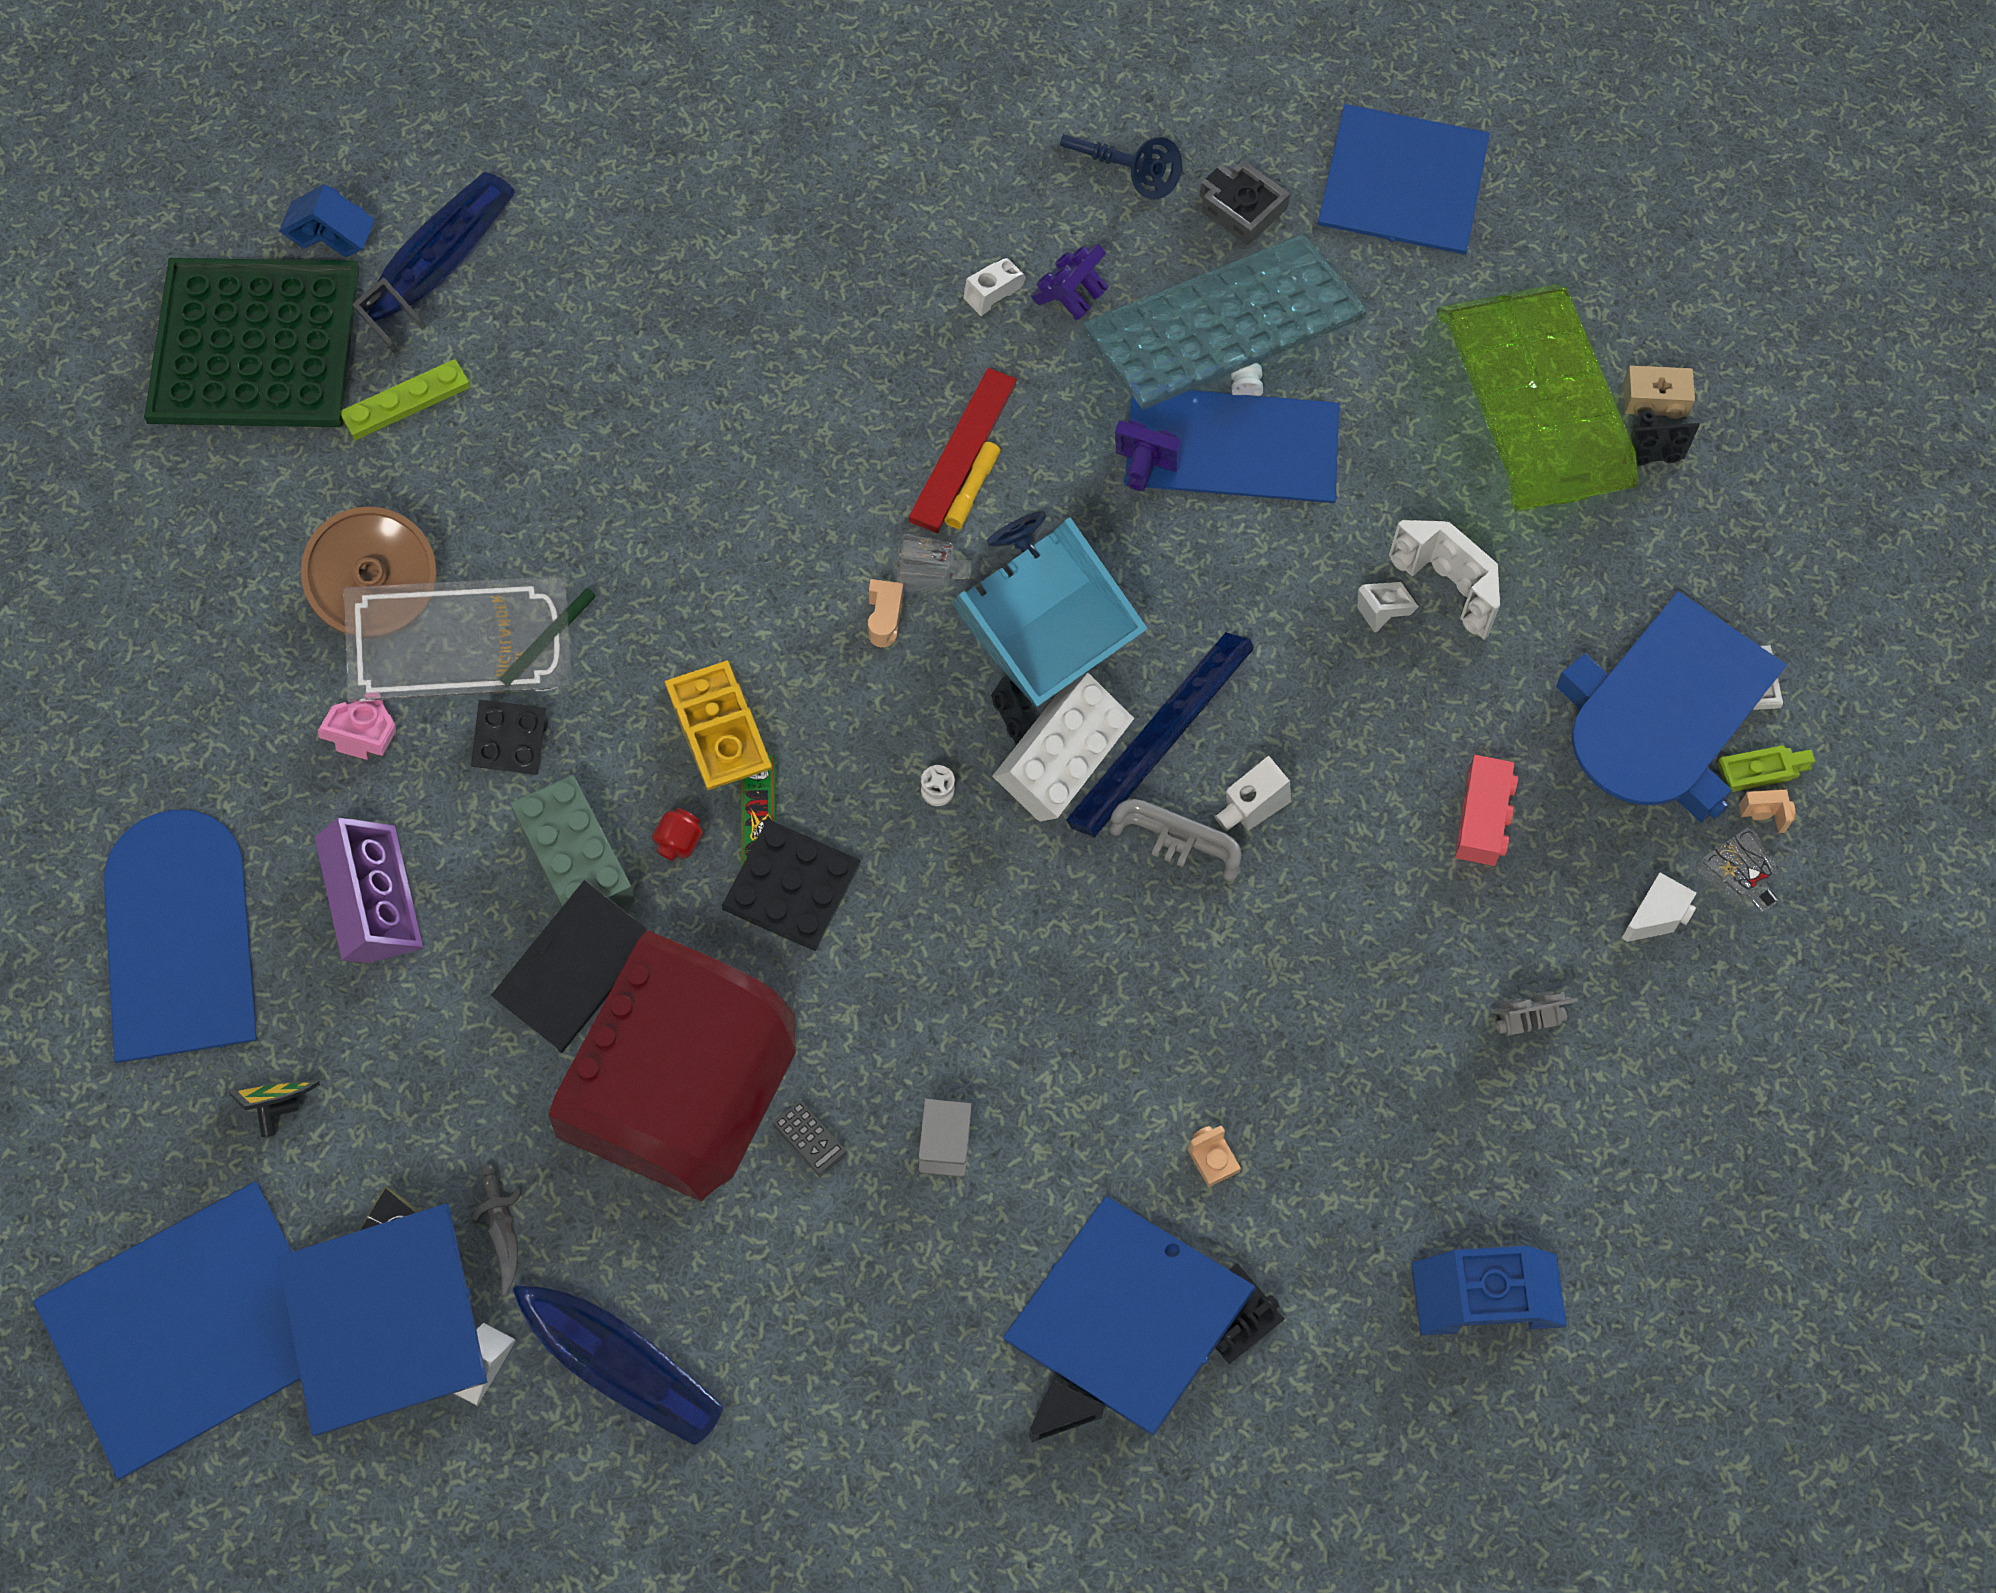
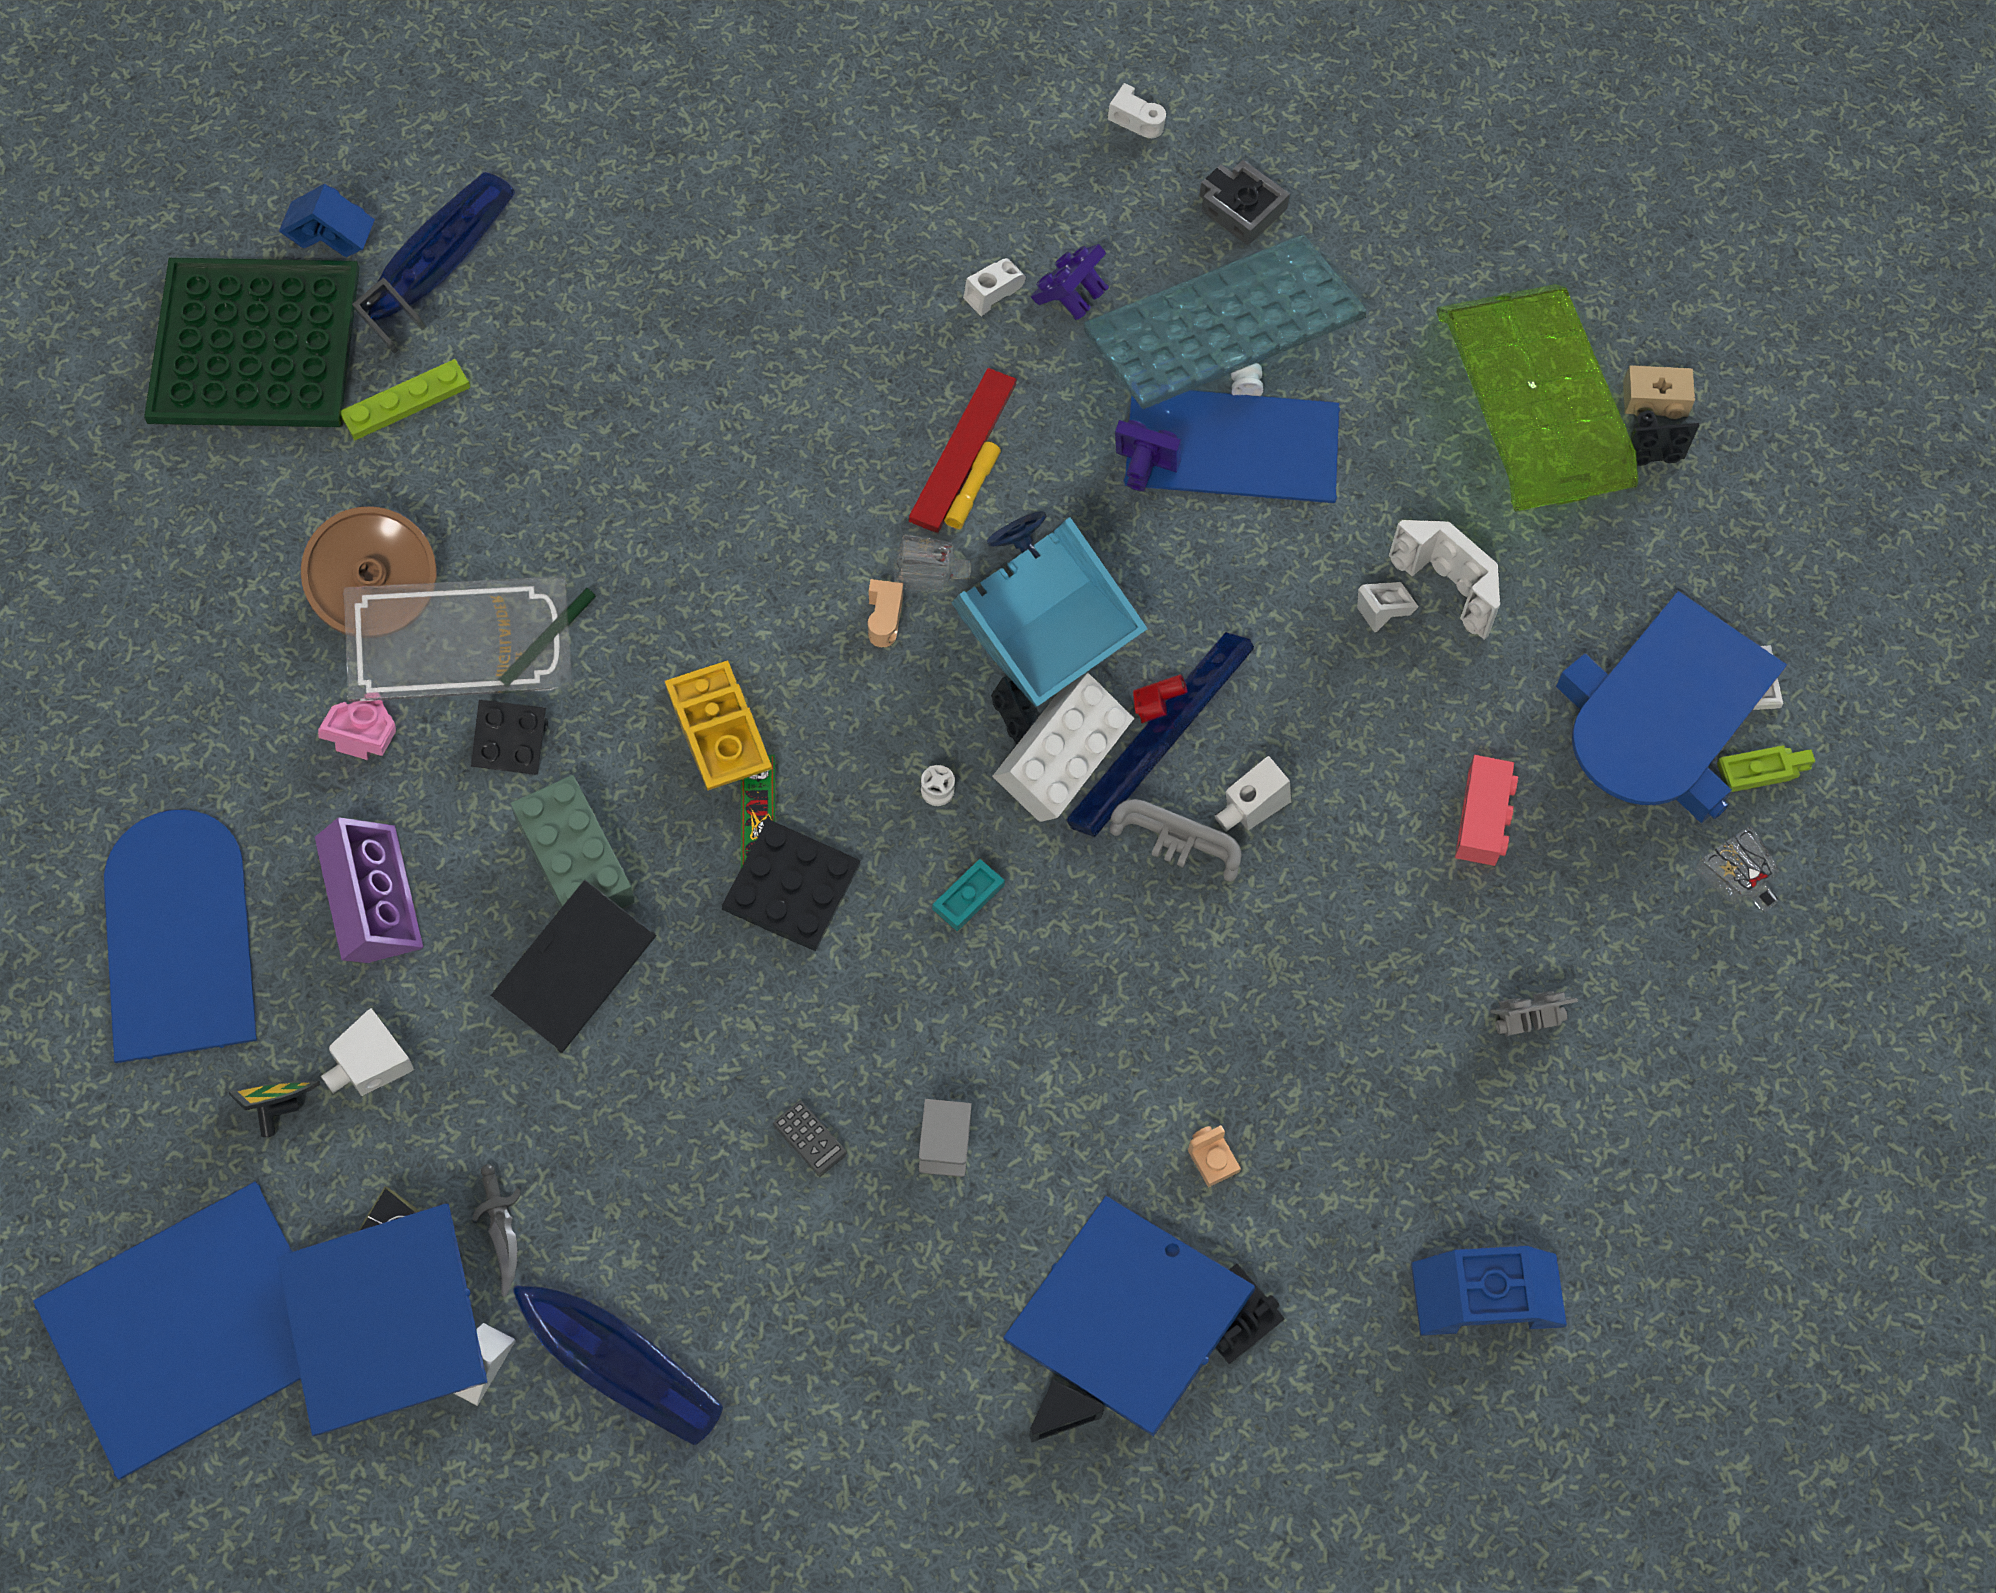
(366, 1057): none -> white torso
(677, 834): red head -> none
(677, 1068): dark red slope -> none
(968, 895): none -> teal plate
(1136, 114): none -> white leg
(1146, 165): dark blue dish -> none
(1151, 699): none -> red piece
(1404, 179): blue piece -> none
(1661, 909): white slope -> none
(1765, 804): light nougat bracket -> none

